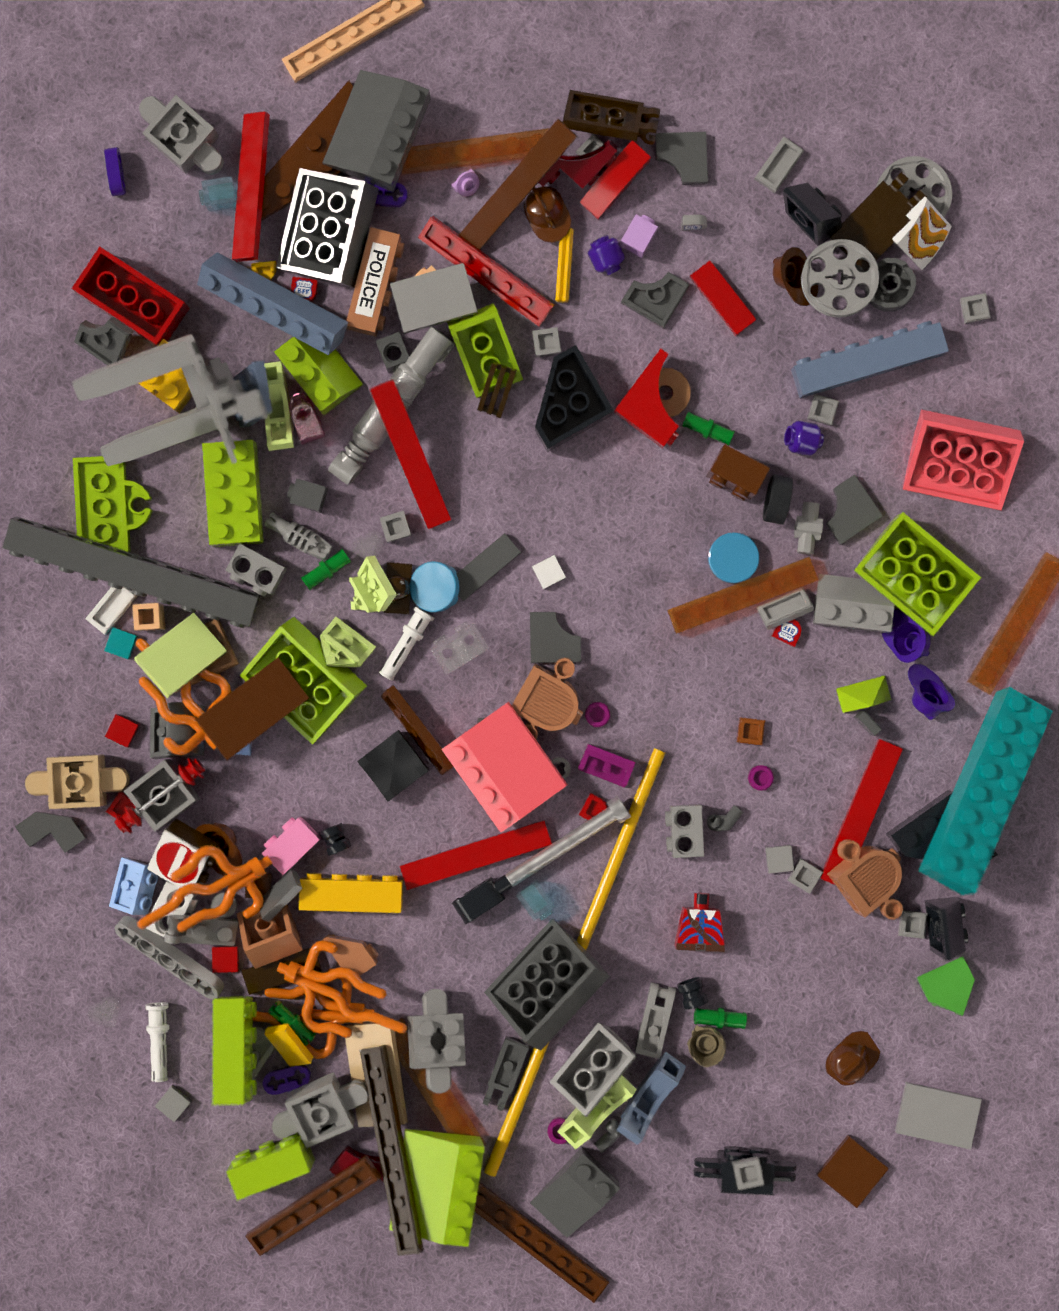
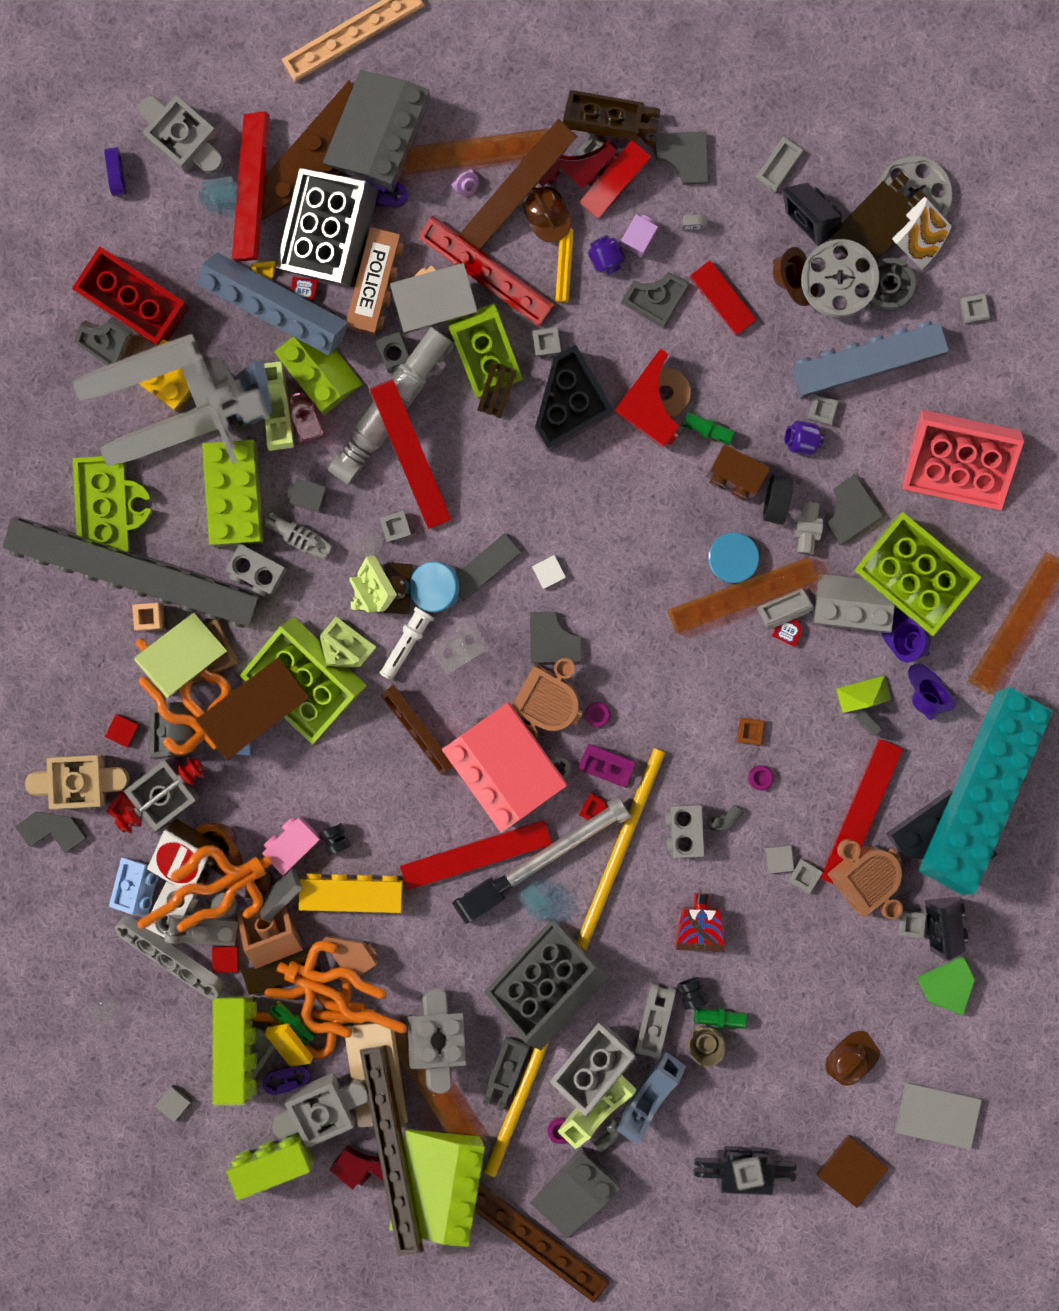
(111, 608): white tile -> none
(120, 643): teal tile -> none
(157, 1029): white pin -> none
(313, 1205): reddish brown tile -> none
(326, 569): green pin -> none
(393, 765): black brick -> none

